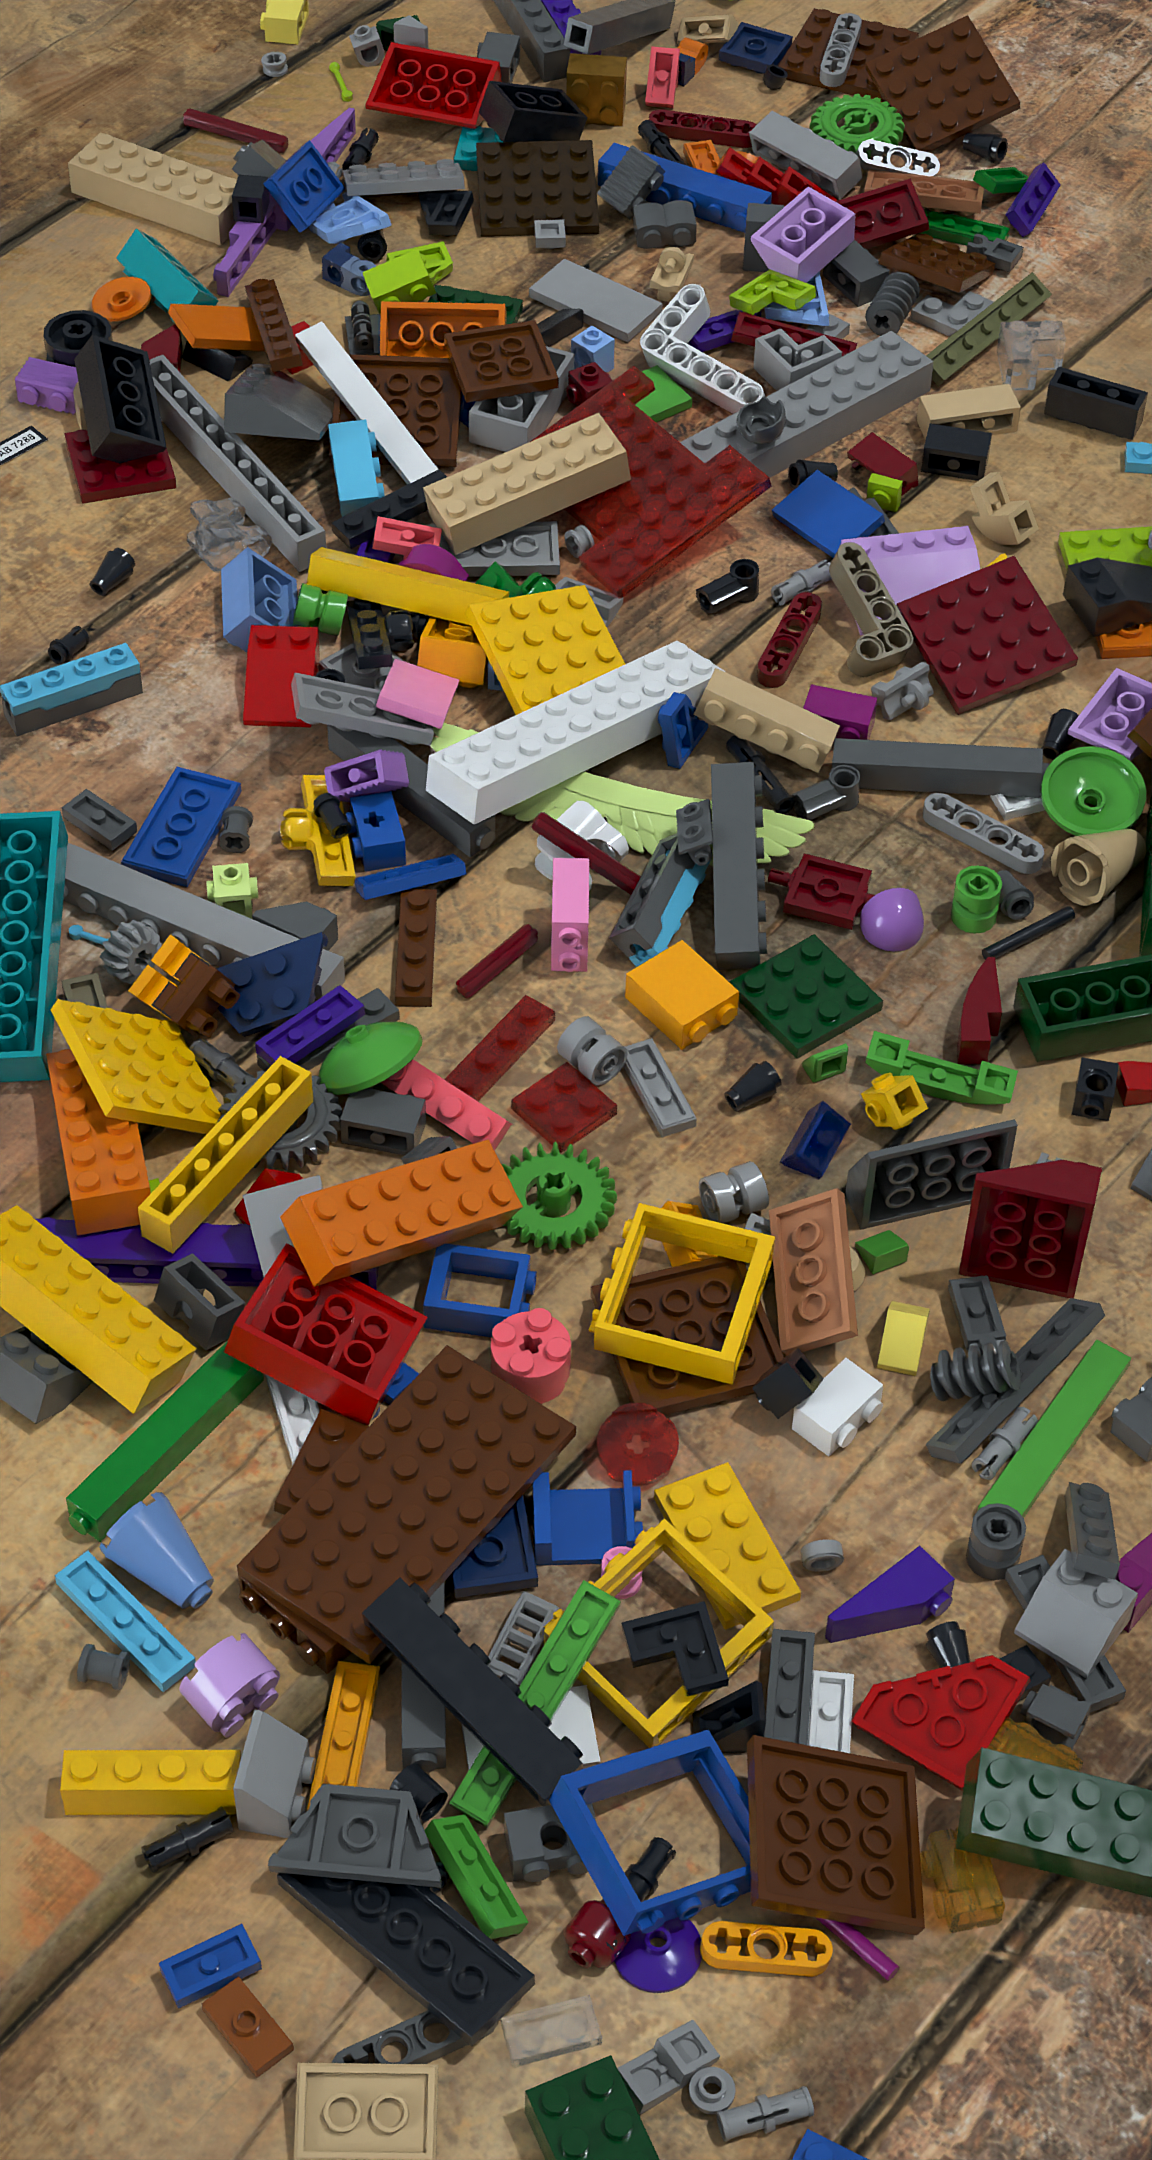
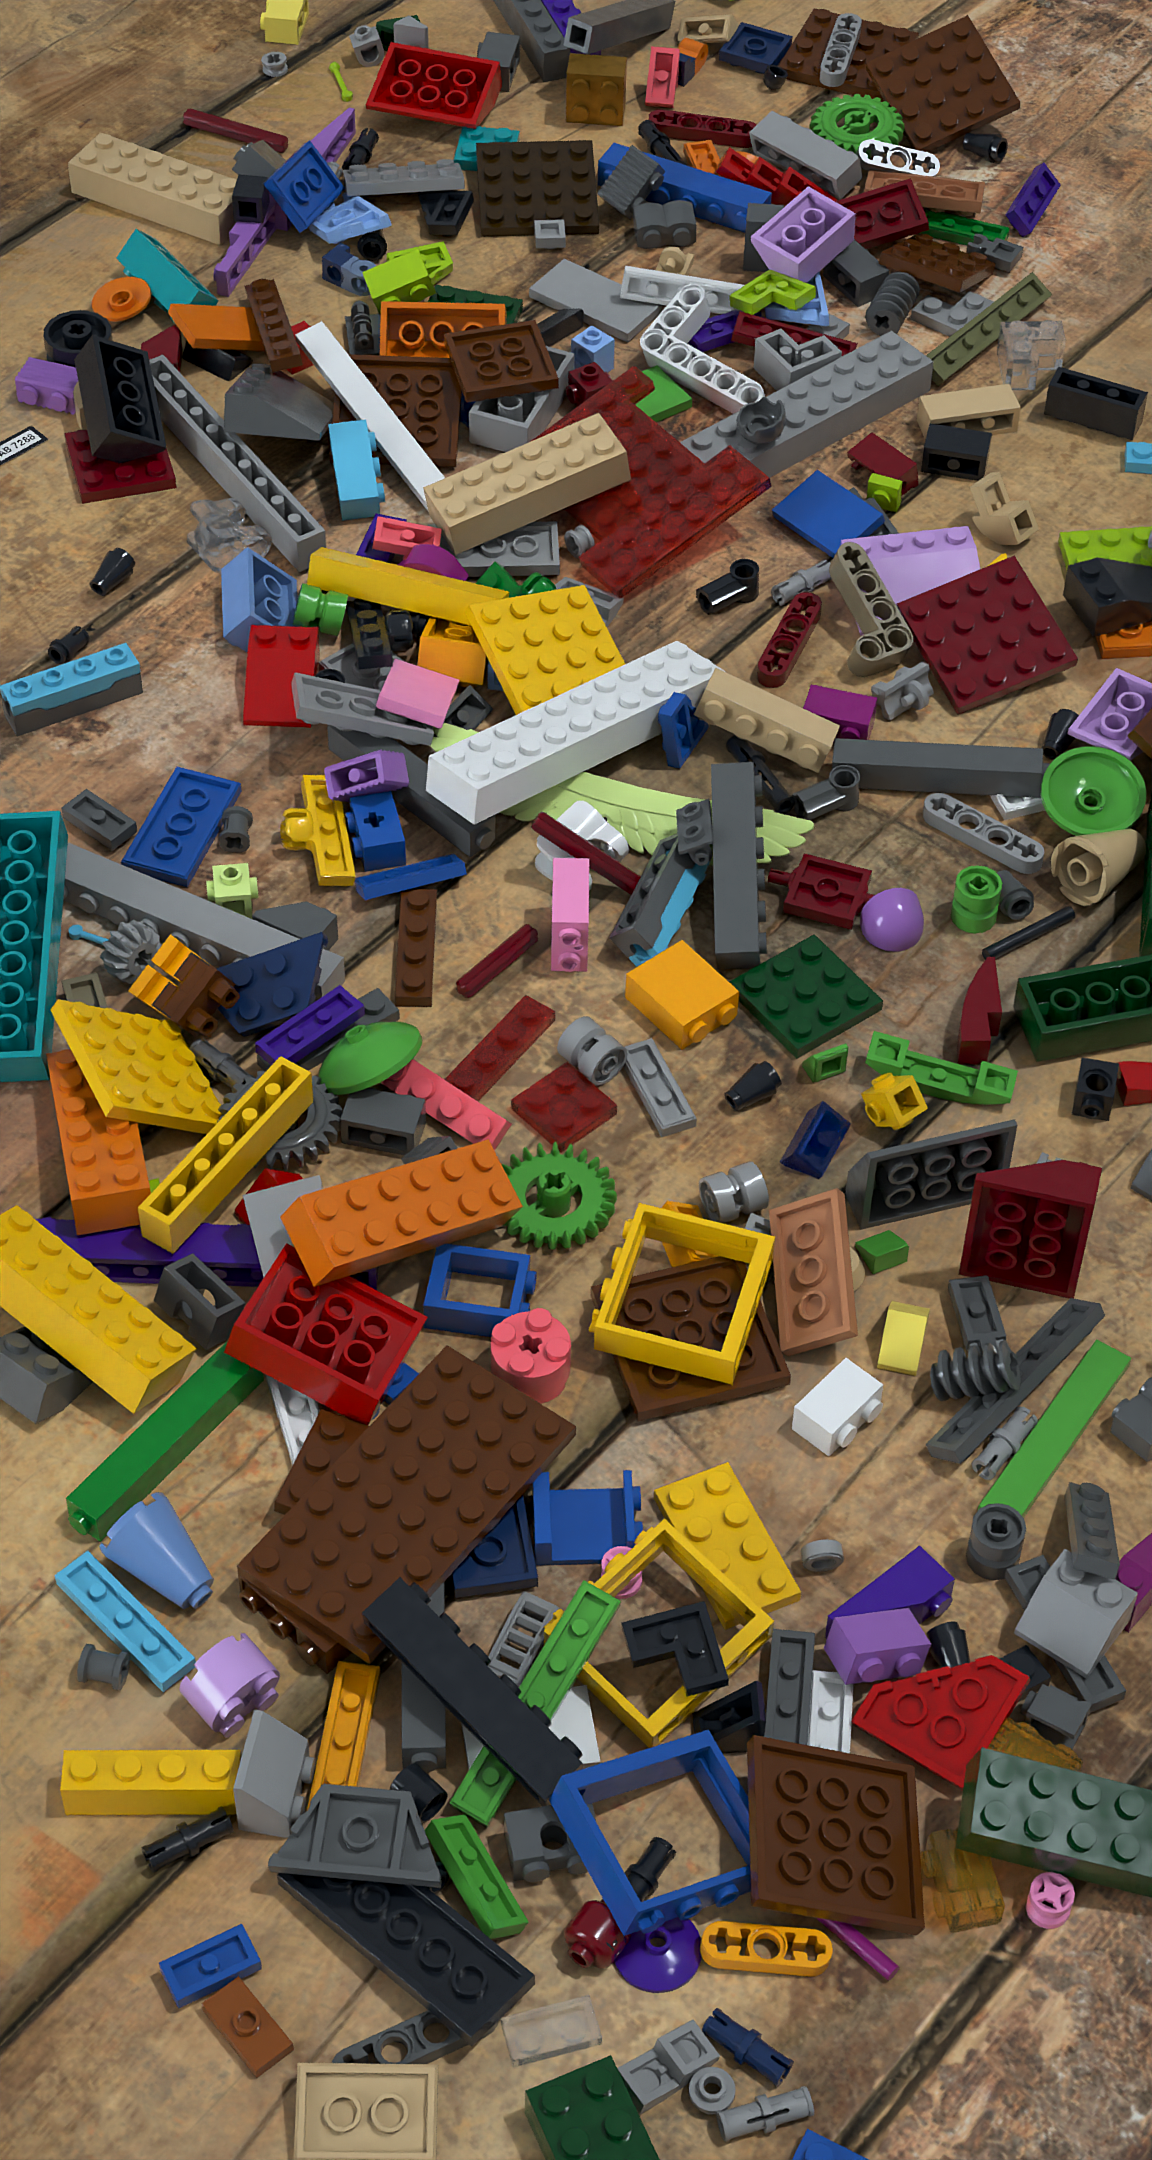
(328, 809): black pin -> none
(399, 505): black plate -> none
(467, 710): none -> dark grey slope
(531, 113): black brick -> none
(653, 1428): clear red plate -> none
(661, 288): none -> white tile
(747, 2047): none -> dark blue pin
(787, 1383): black brick -> none
(802, 469): black cone -> none
(877, 1646): none -> medium lavender brick
(1001, 179): green tile -> none
(1055, 1890): none -> bright pink wheel

